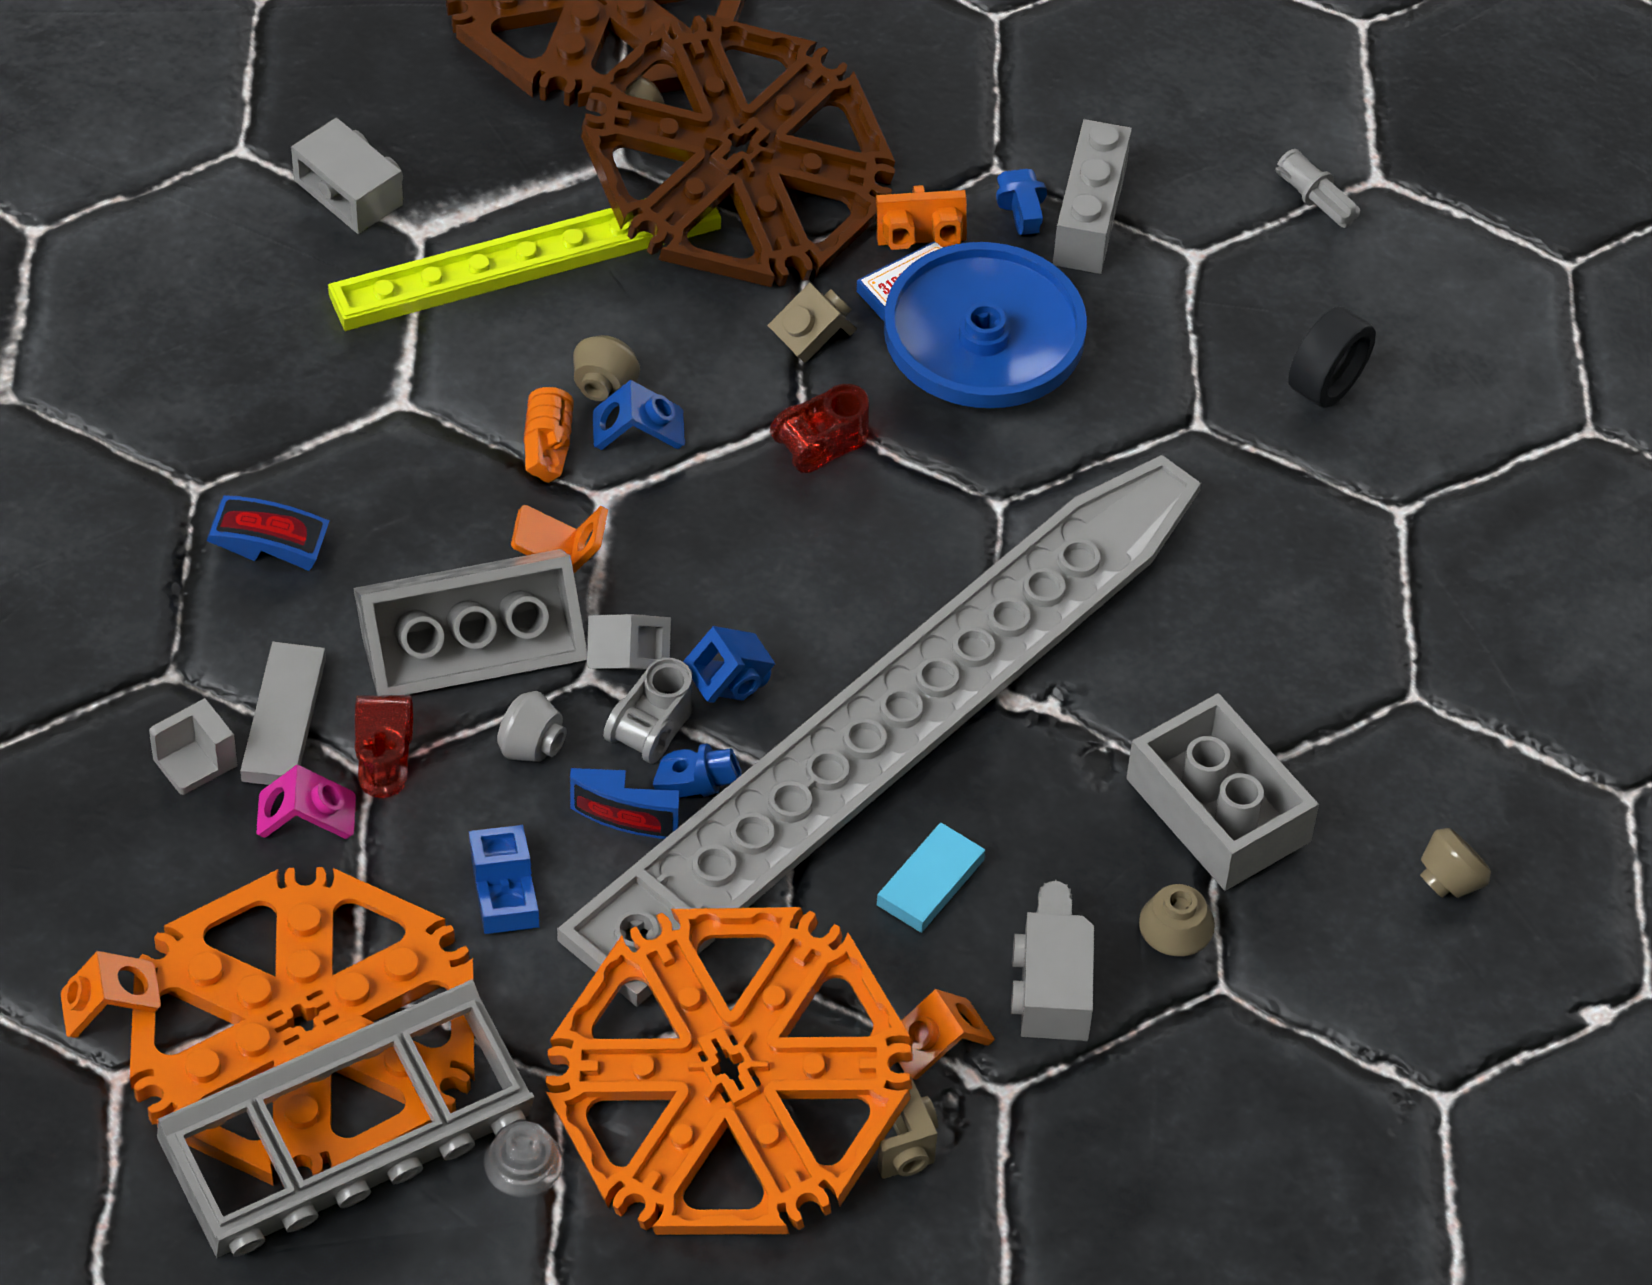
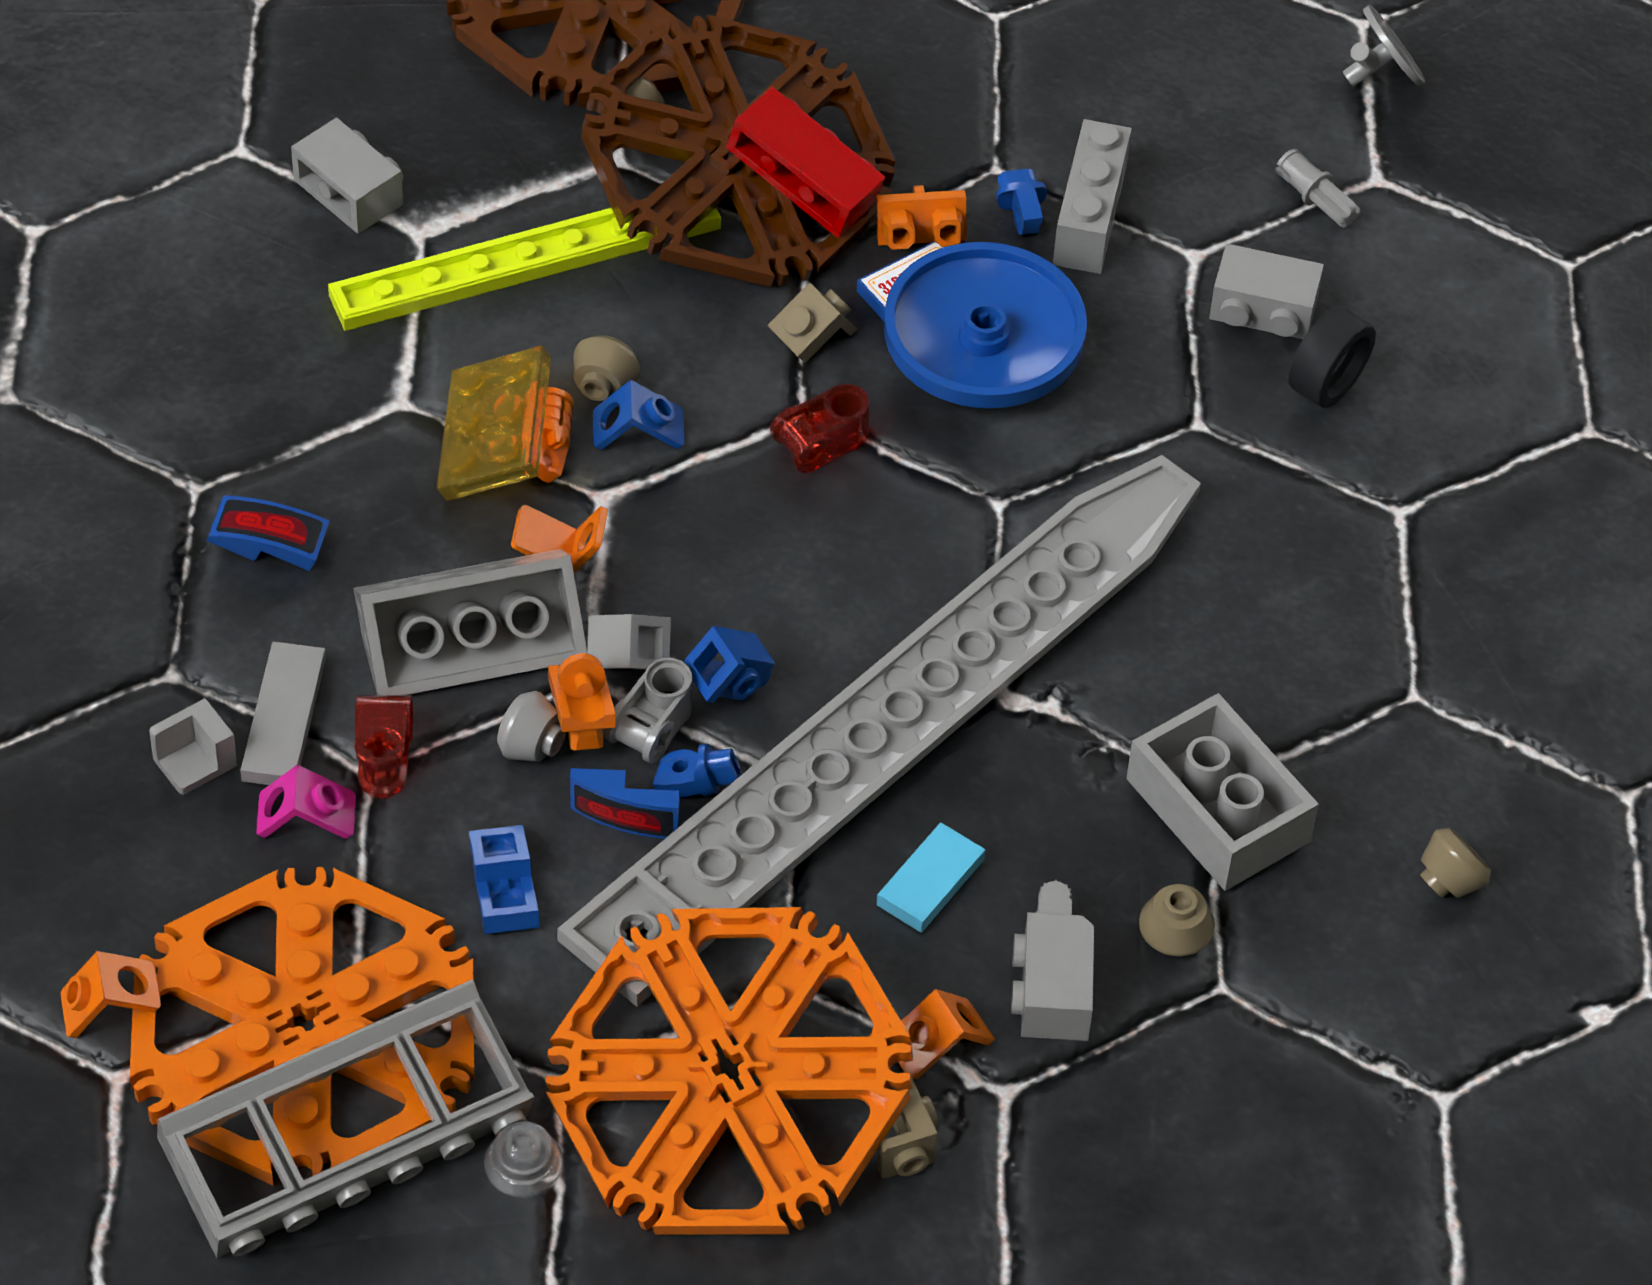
(494, 423): none -> clear yellow plate
(582, 700): none -> orange hips
(805, 162): none -> red brick
(1266, 291): none -> light grey brick
(1370, 60): none -> light grey shield

